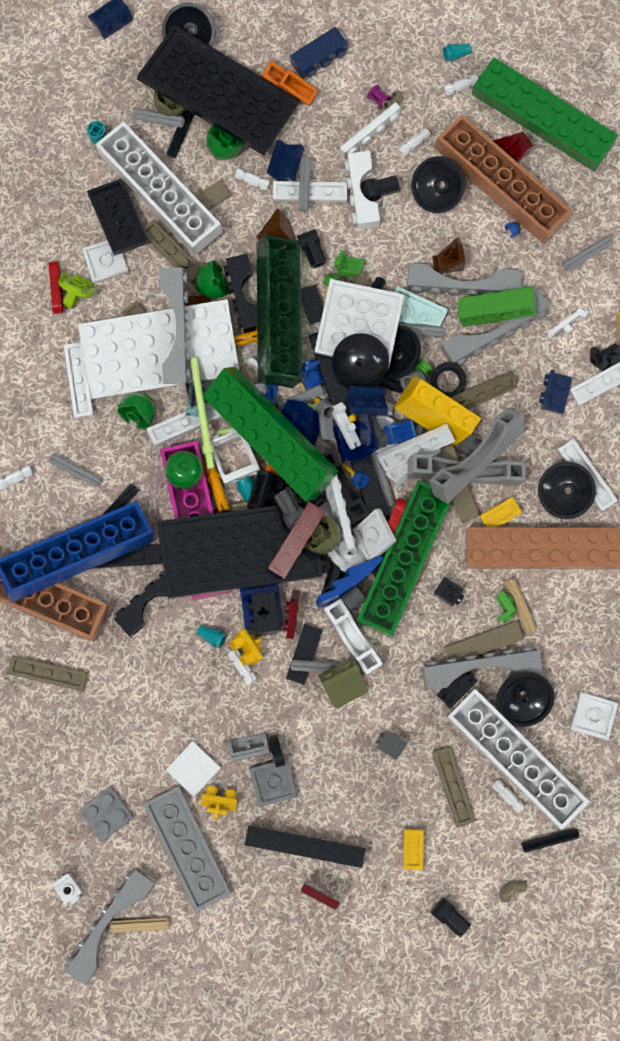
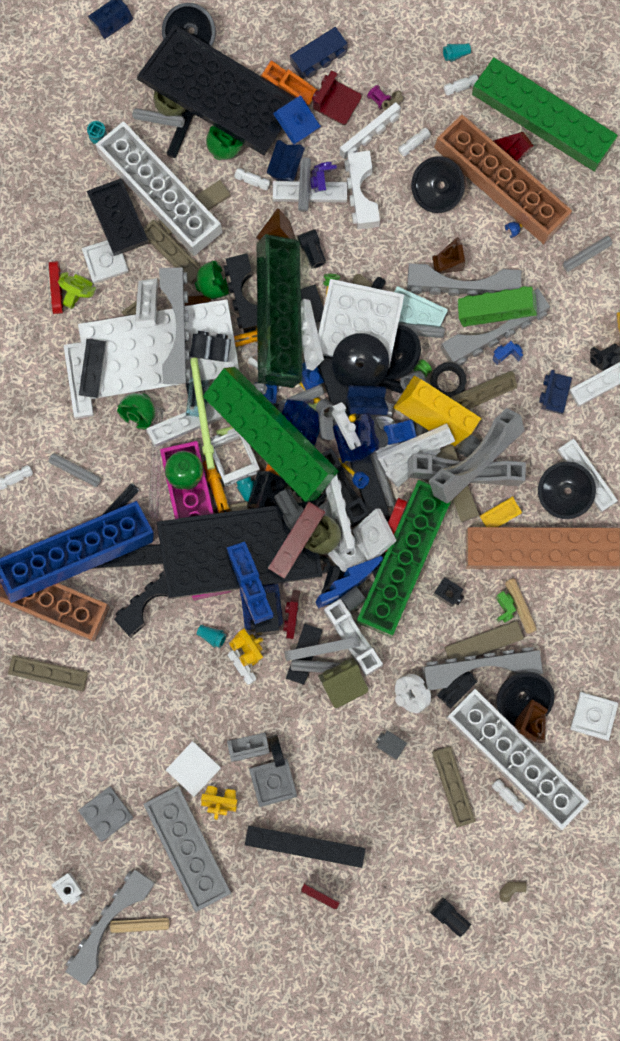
(92, 368): none -> black tile
(146, 303): none -> white plate
(210, 347): none -> black brick
(249, 582): none -> blue slope
(296, 119): none -> blue plate
(310, 339): none -> white plate
(318, 180): none -> dark purple bracket
(322, 648): none -> light grey beam
(335, 99): none -> dark red bracket
(348, 266): bright green bracket -> none
(375, 189): black piece -> none
(404, 696): none -> white plate
(413, 849): yellow plate -> none
(503, 352): none -> blue bracket
(532, 722): none -> reddish brown slope
(550, 840): black axle -> none
(565, 325): white piece -> none

